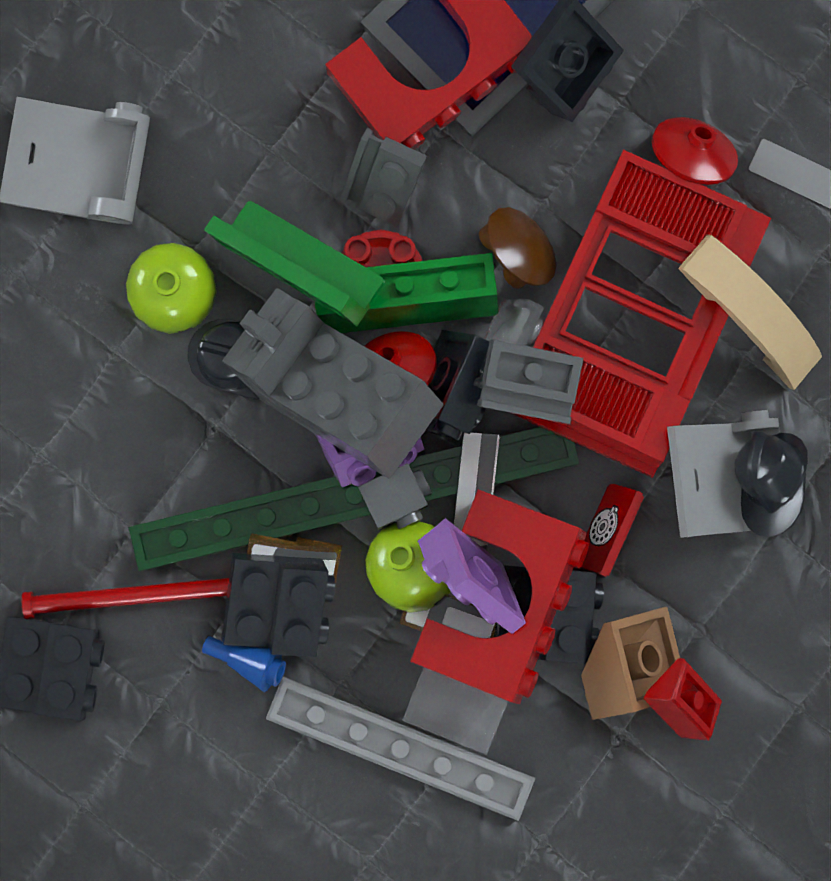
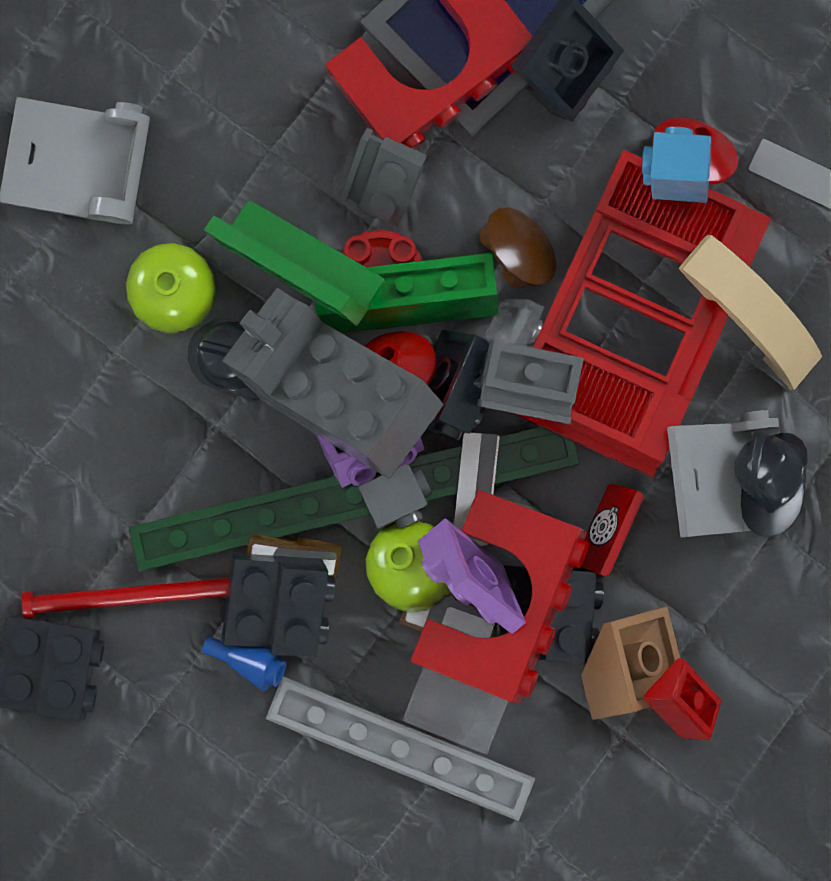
(678, 165): none -> dark azure brick

